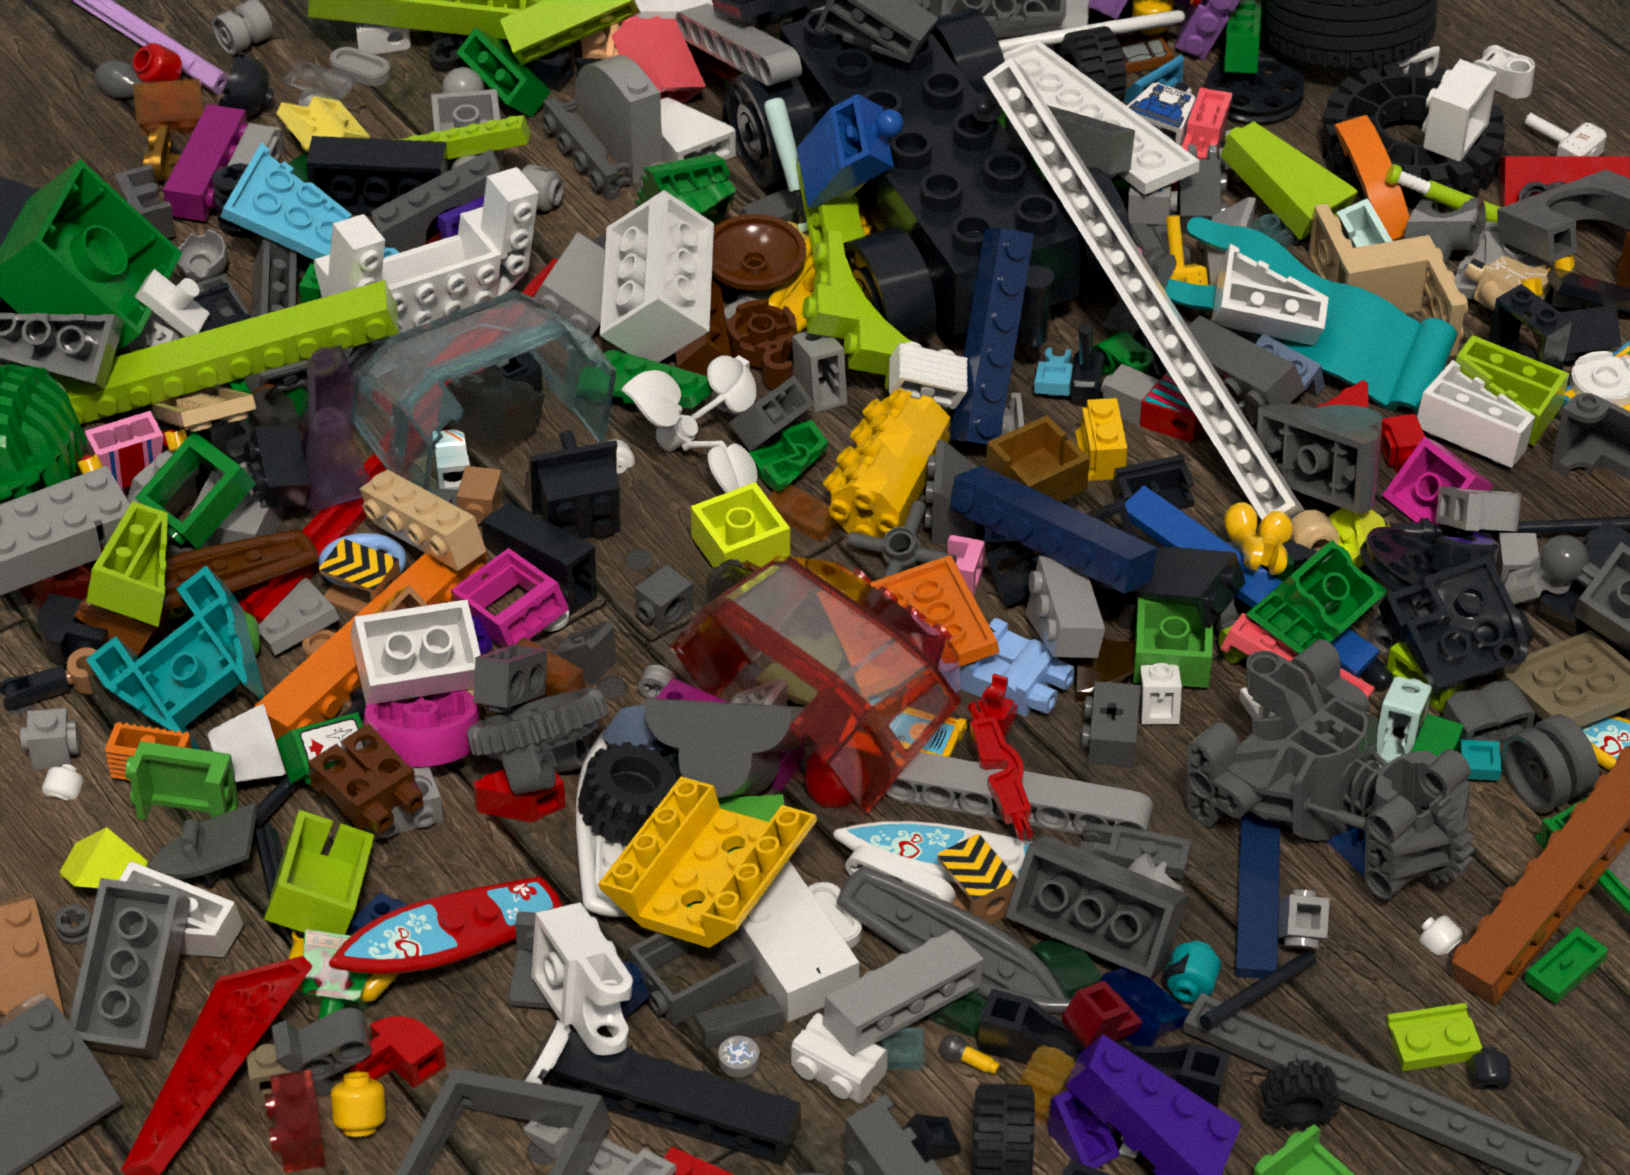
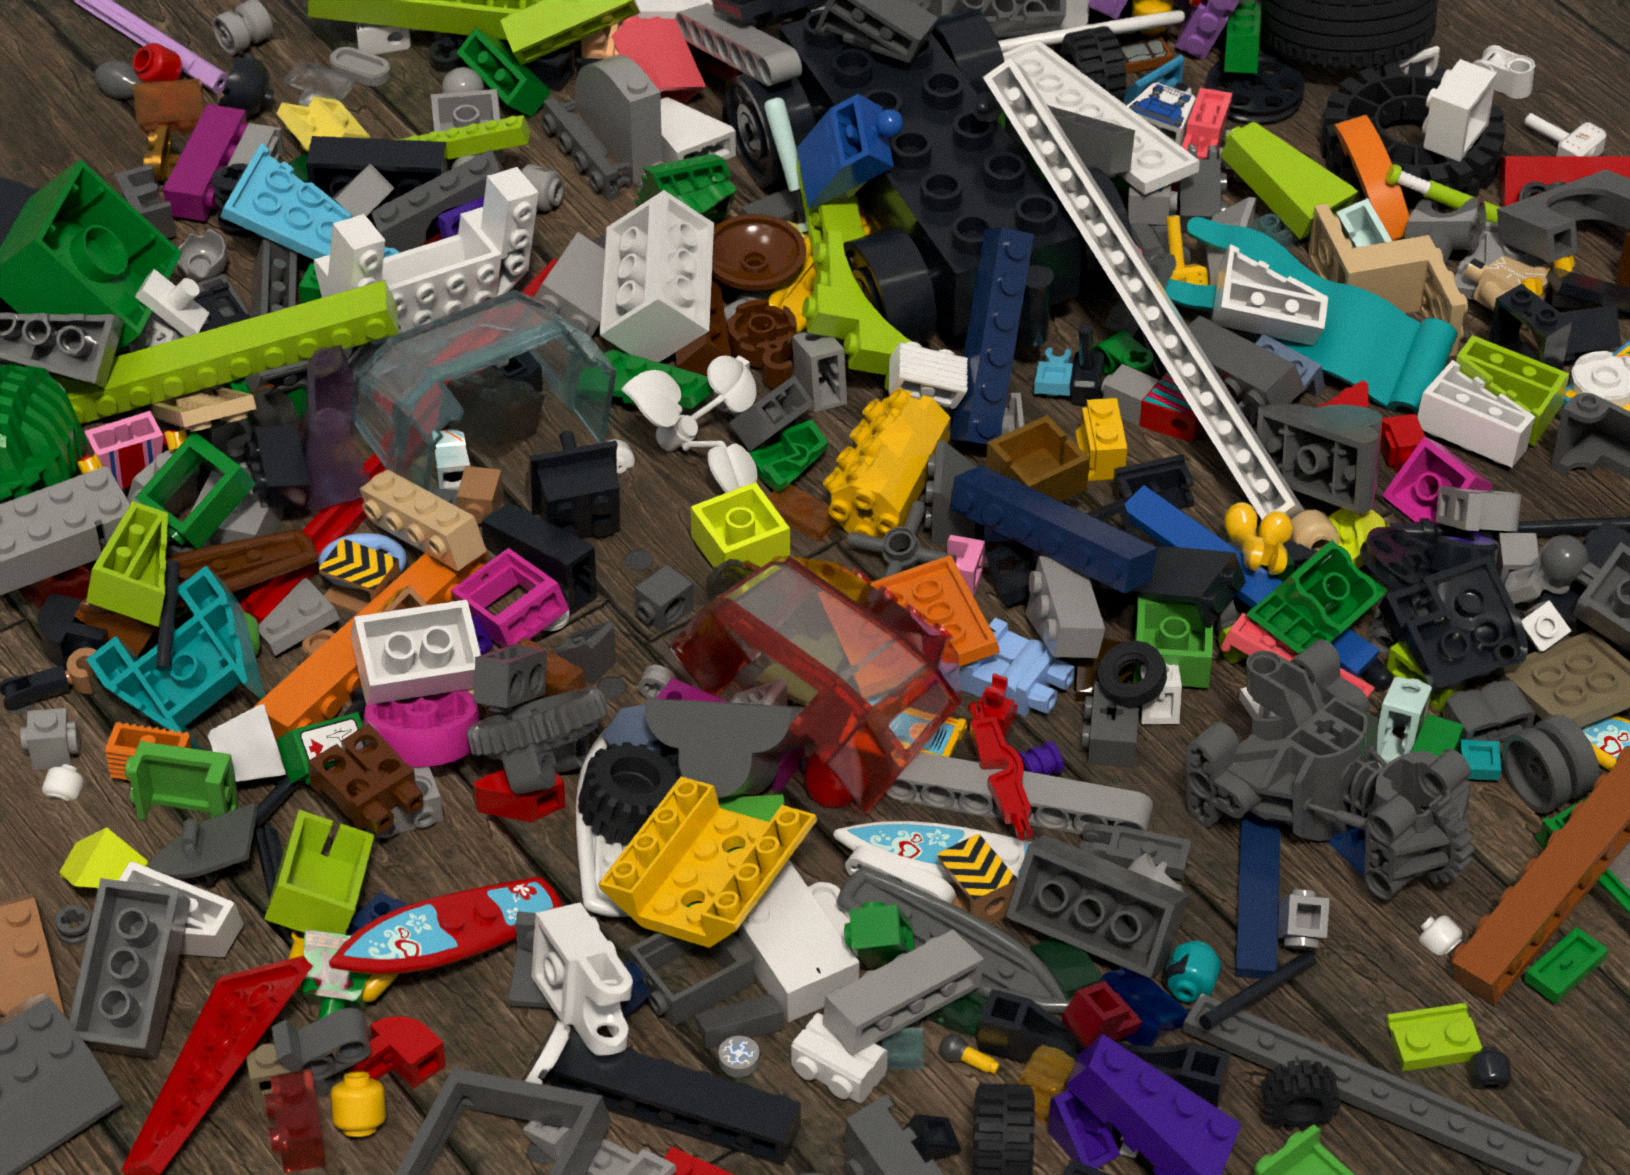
(168, 617): none -> black bar
(363, 192): none -> light grey slope
(878, 933): none -> green brick
(1043, 759): none -> dark purple bush
(1138, 693): none -> black tyre
(1544, 625): none -> white bracket

